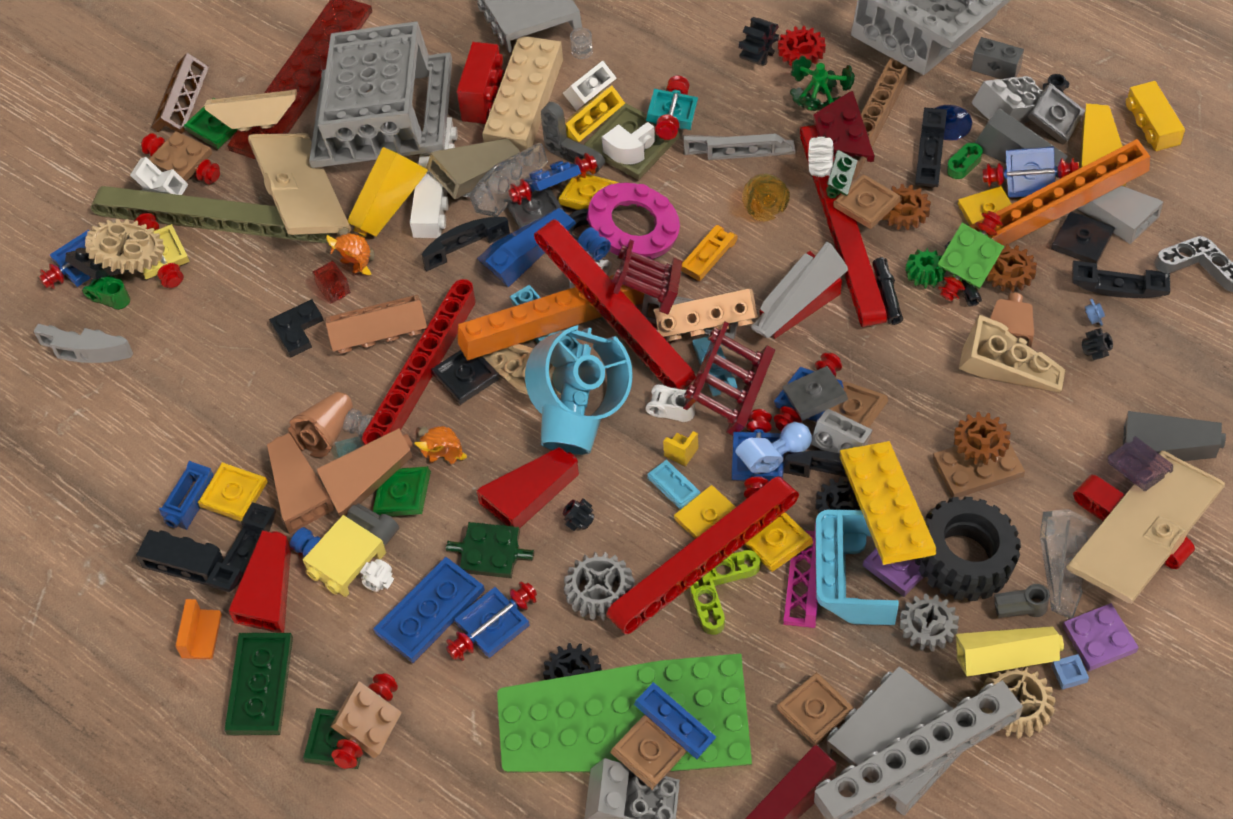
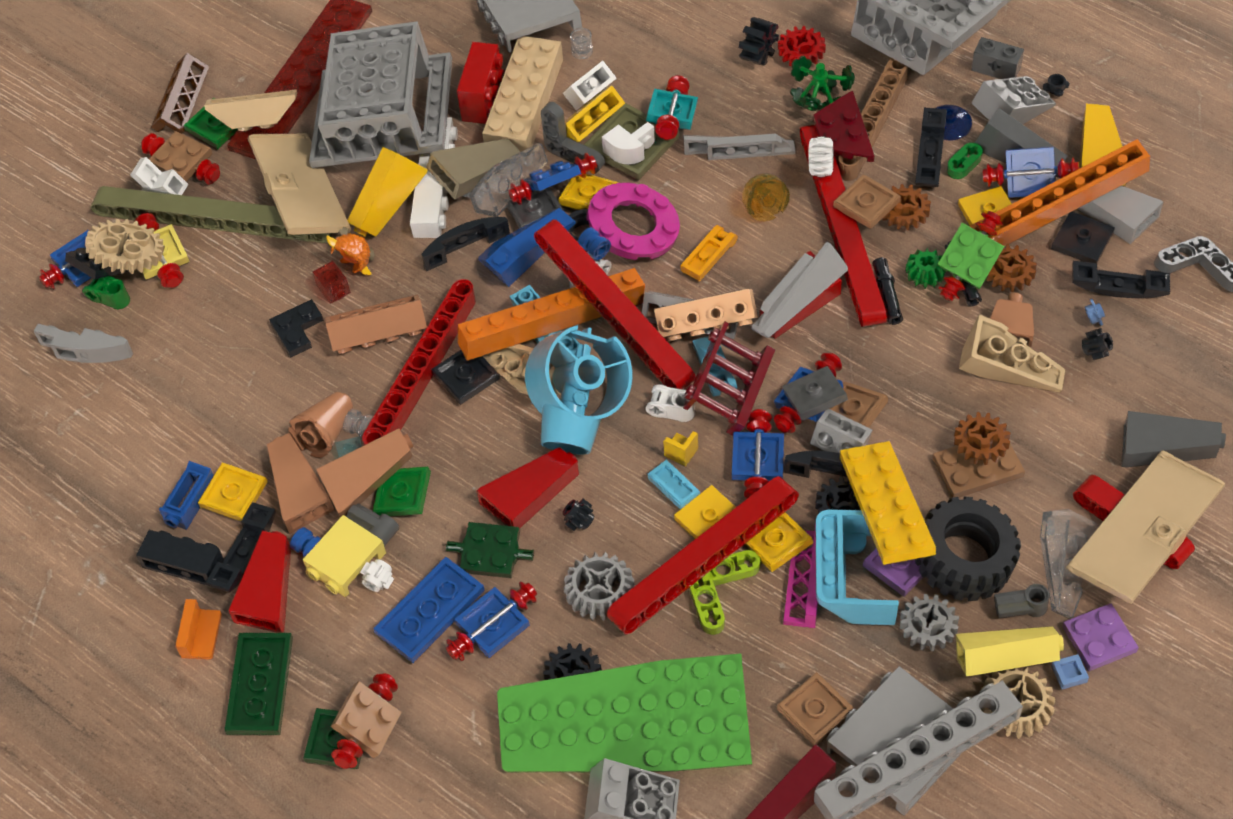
(439, 443): orange hair -> none
(648, 276): dark red fence -> none
(648, 752): medium nougat plate -> none
(675, 720): blue plate -> none
(764, 456): light blue beam -> none
(841, 175): hinge -> none
(1056, 113): flat silver plate -> none
(1140, 463): clear purple plate -> none
(1155, 116): yellow brick -> none

